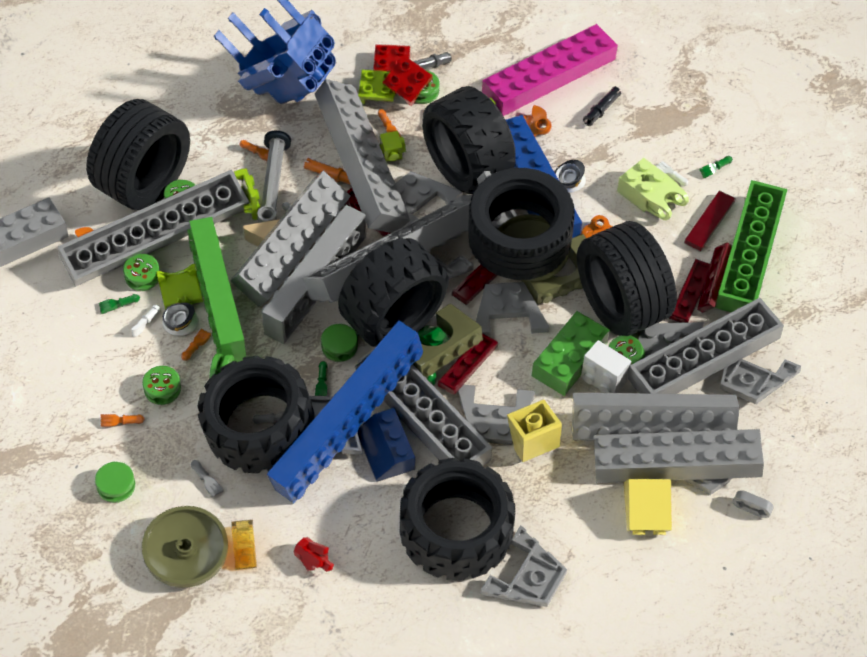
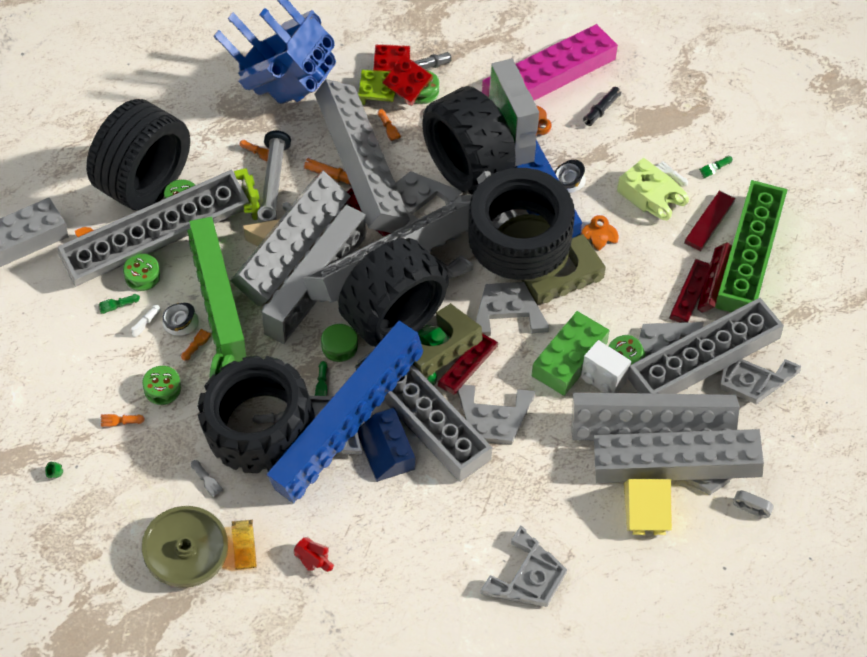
(53, 470): none -> green hinge
(115, 482): bright green head -> none
(180, 287): lime piece -> none
(392, 146): lime brick -> none
(457, 480): black tyre -> none
(473, 284): dark red tile -> none
(516, 106): none -> light grey tile
(534, 430): light yellow slope -> none
(626, 278): black tyre -> none

